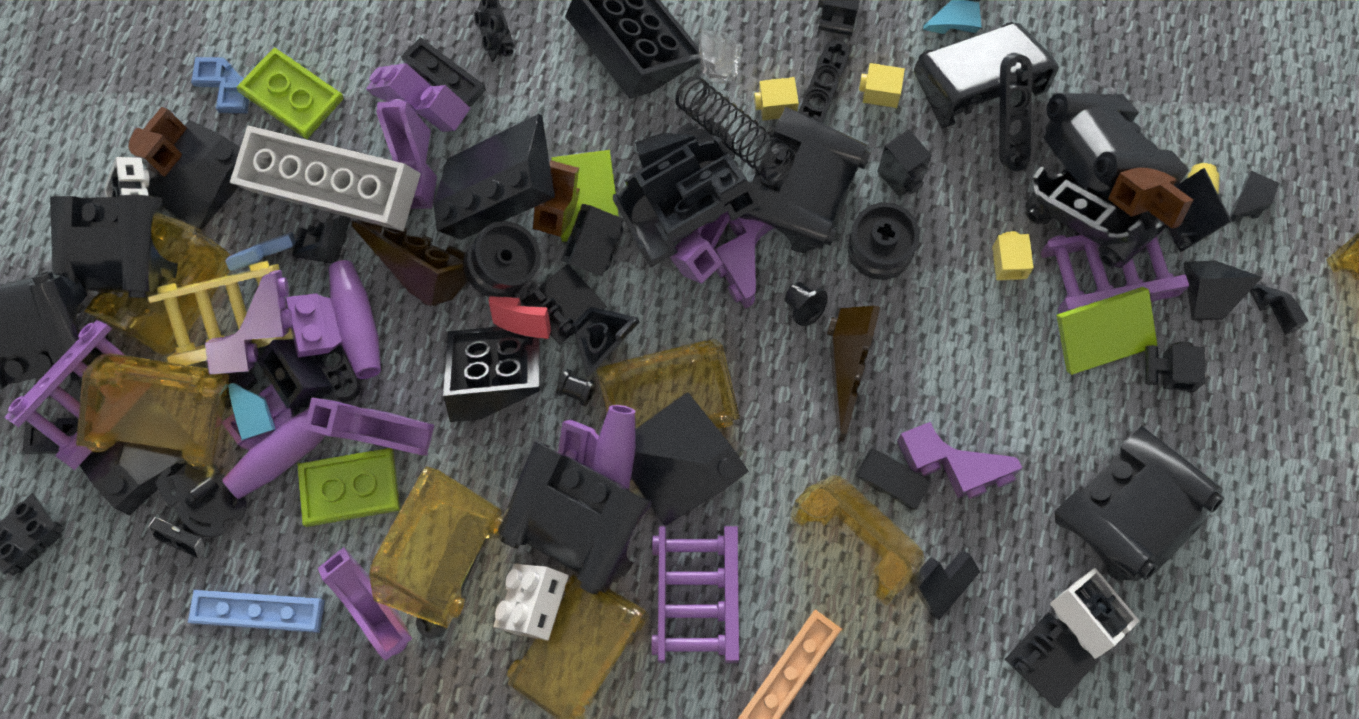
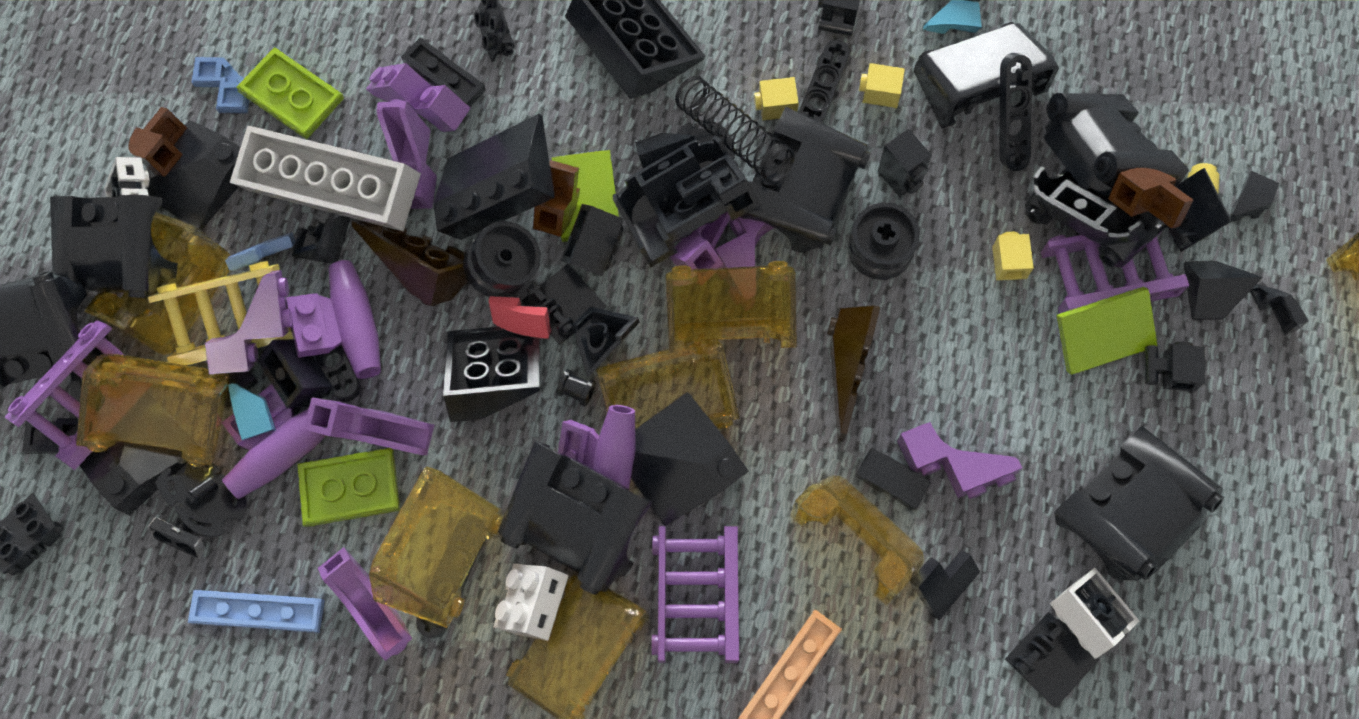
(719, 55): clear slope -> none
(731, 304): none -> clear yellow windscreen
(806, 303): black piece -> none

